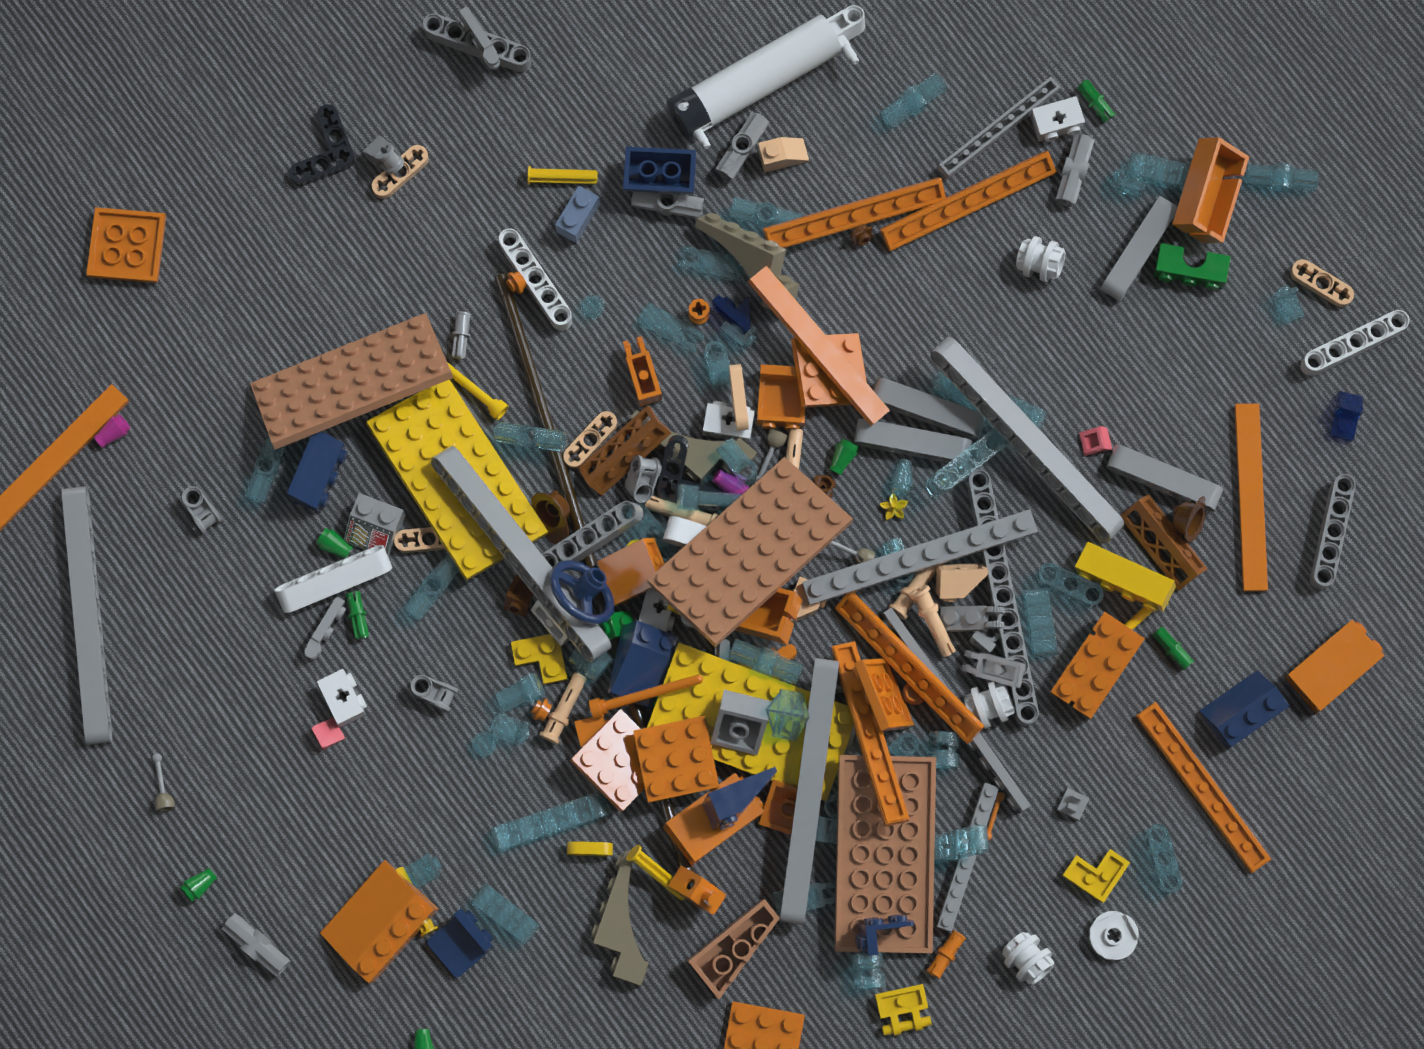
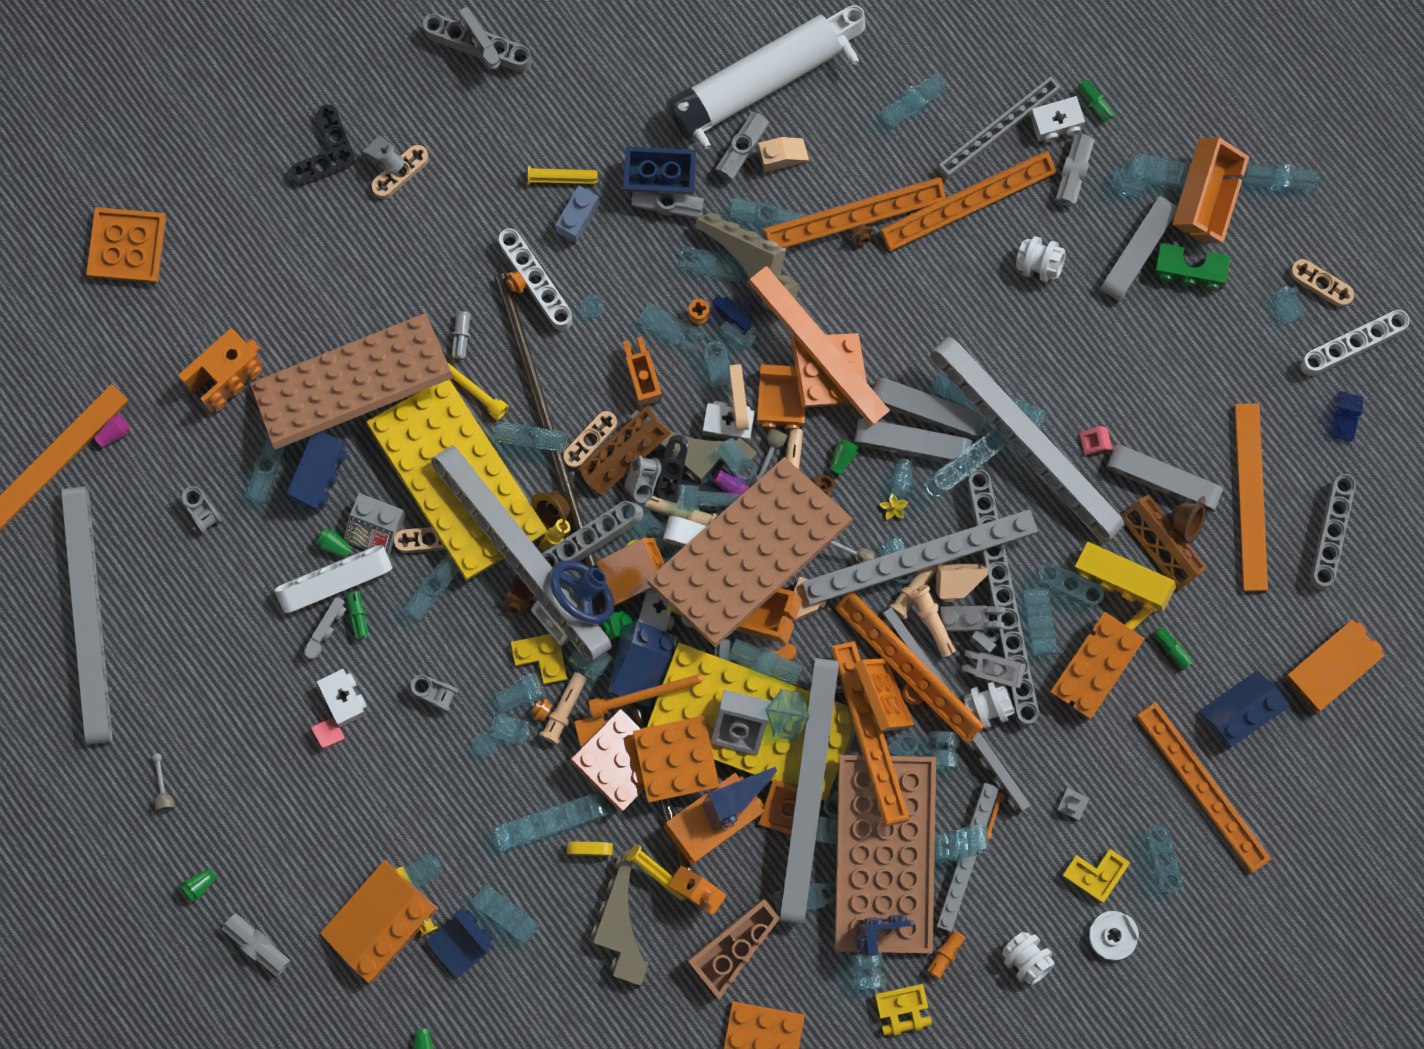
(228, 364): none -> orange torso
(554, 535): none -> yellow axle

